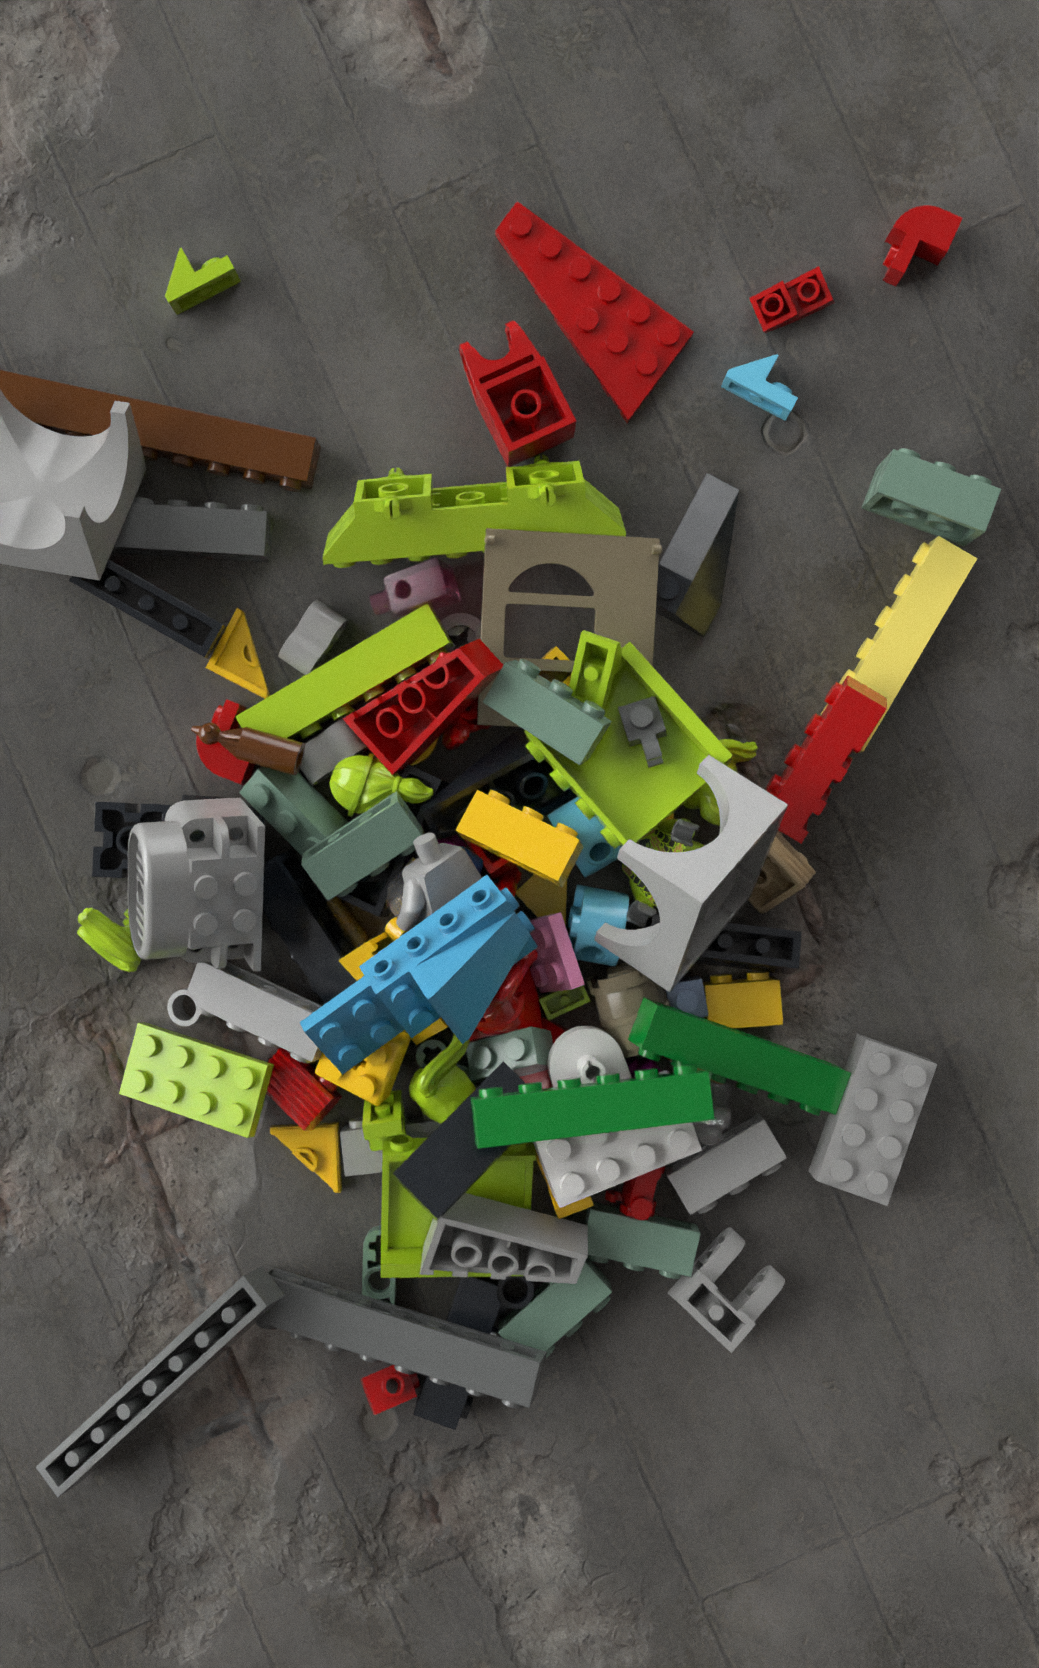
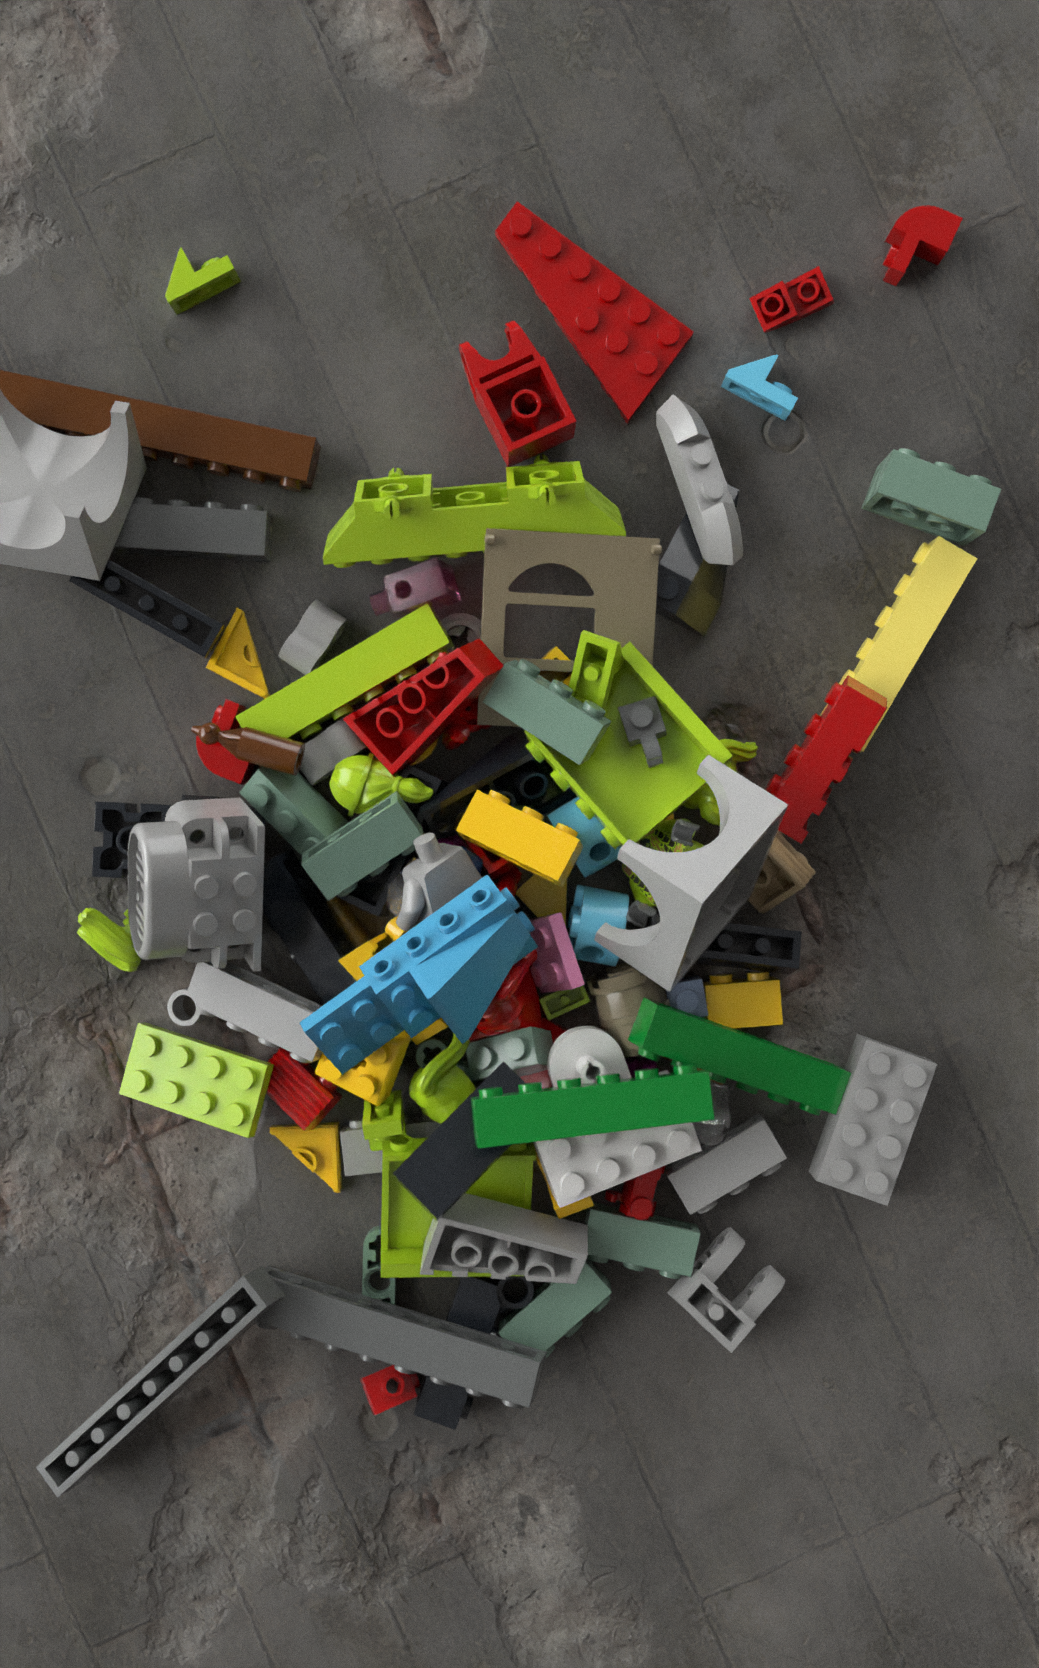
(700, 482): none -> light grey brick

